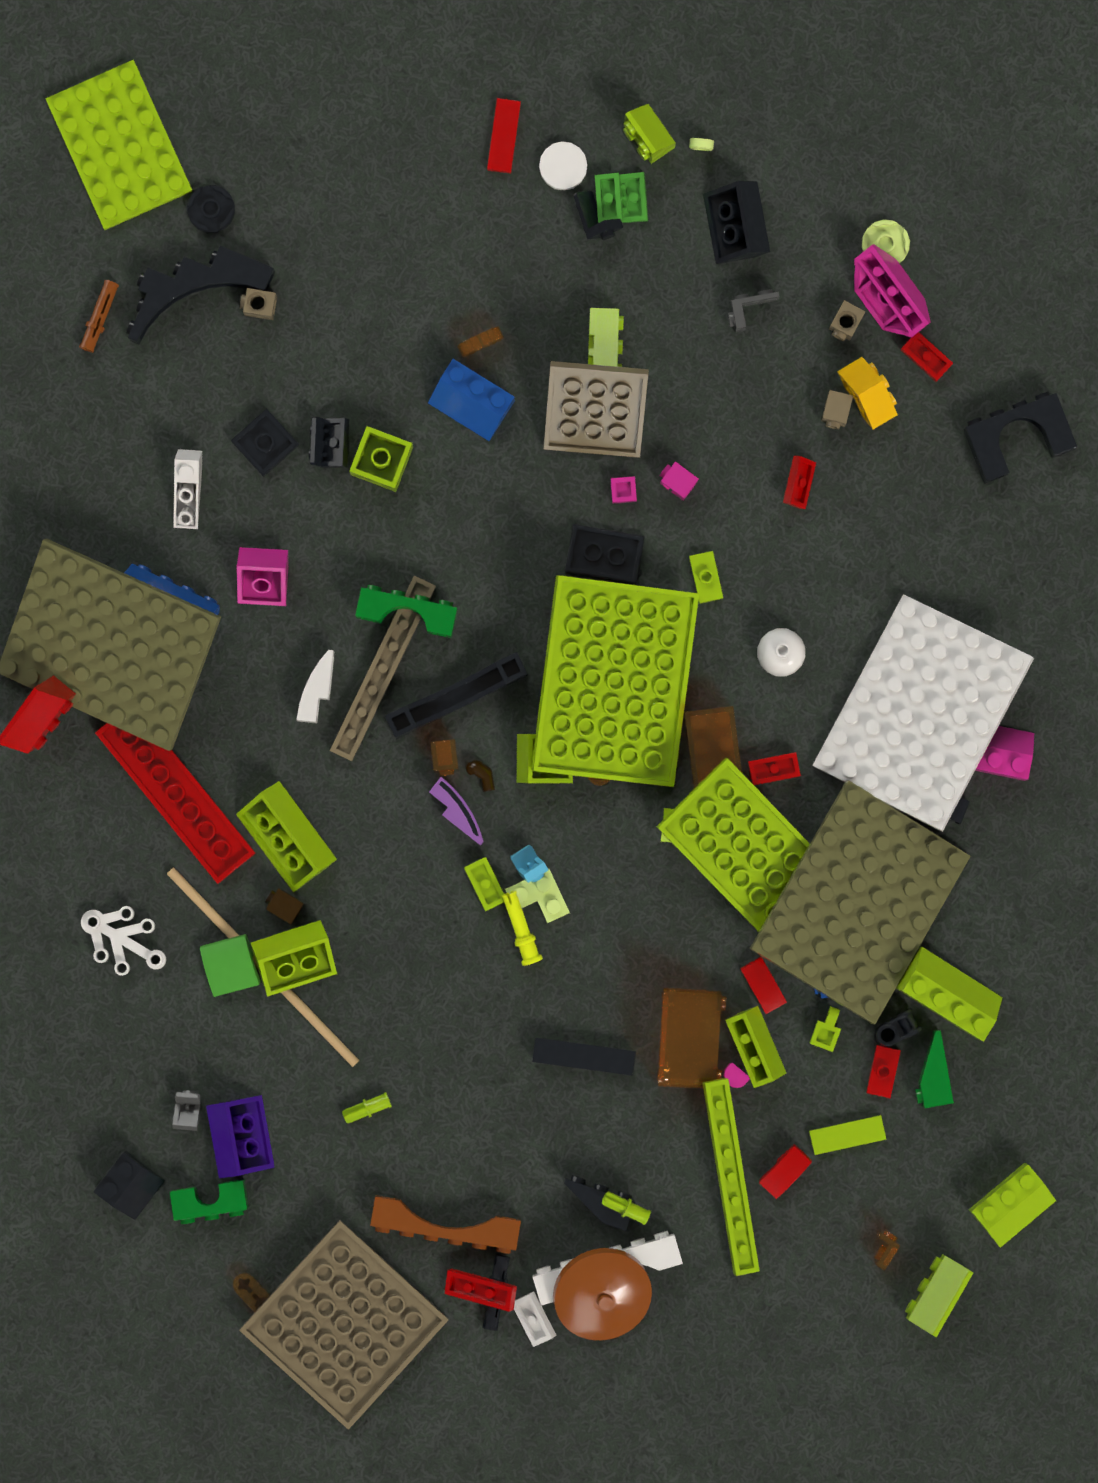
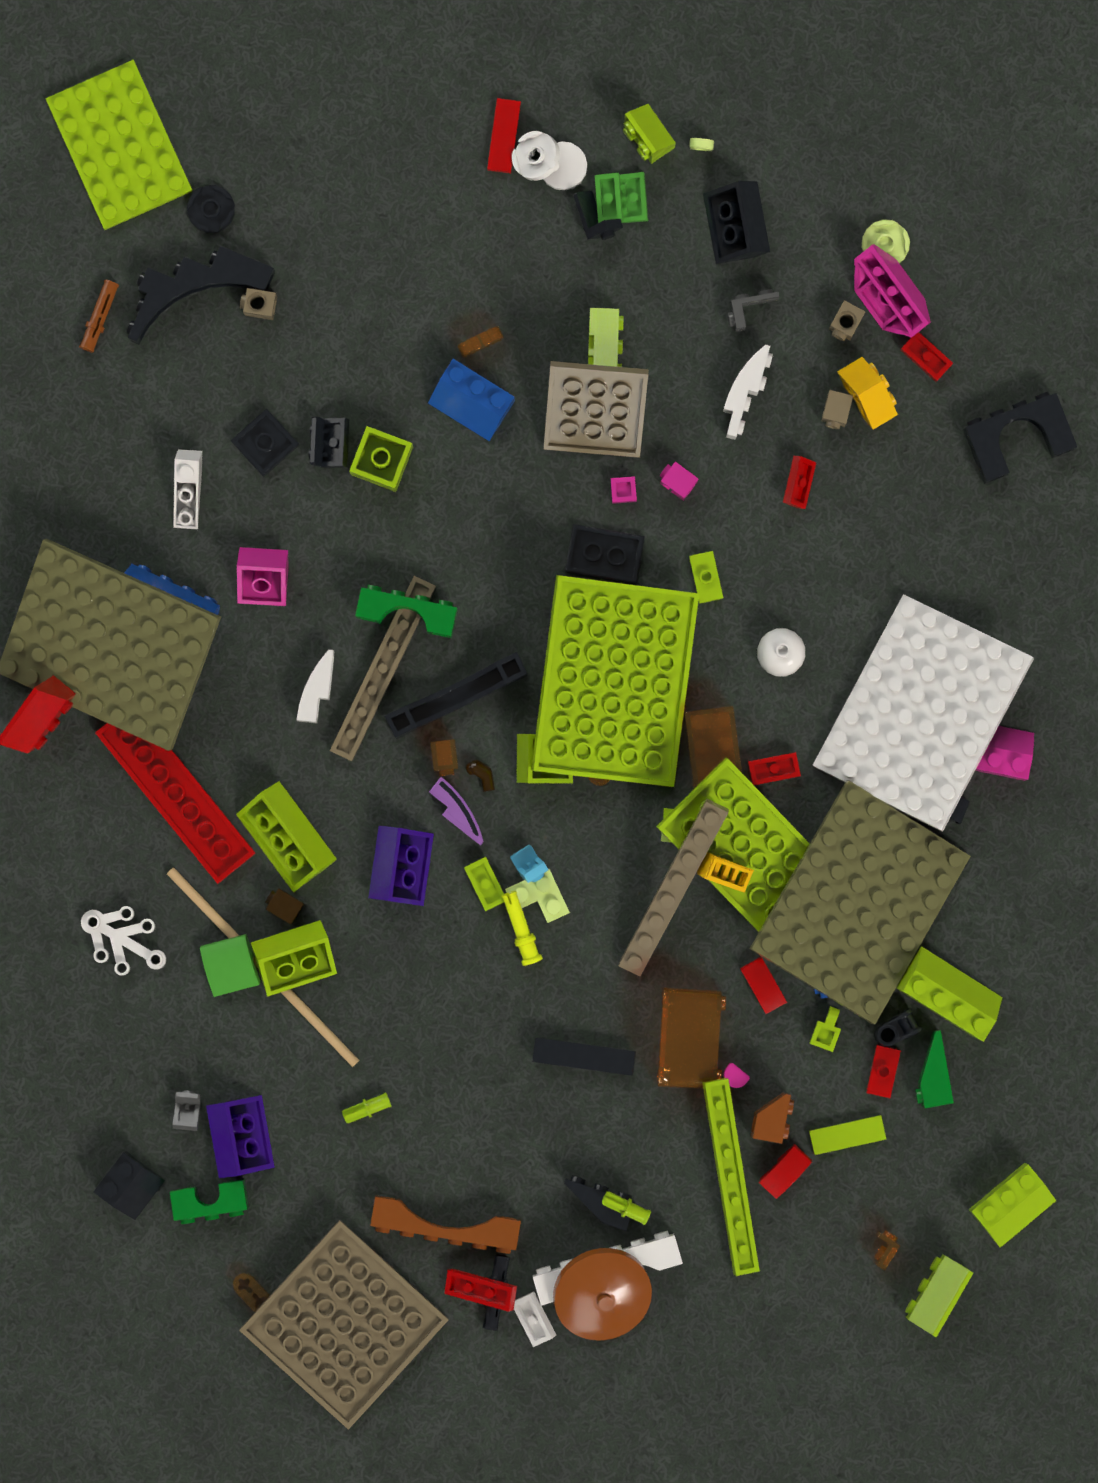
(401, 865): none -> dark purple slope
(547, 162): none -> white plate
(673, 887): none -> dark tan plate
(711, 865): none -> yellow slope
(747, 382): none -> white slope
(756, 1046): lime brick -> none
(770, 1120): none -> dark orange slope

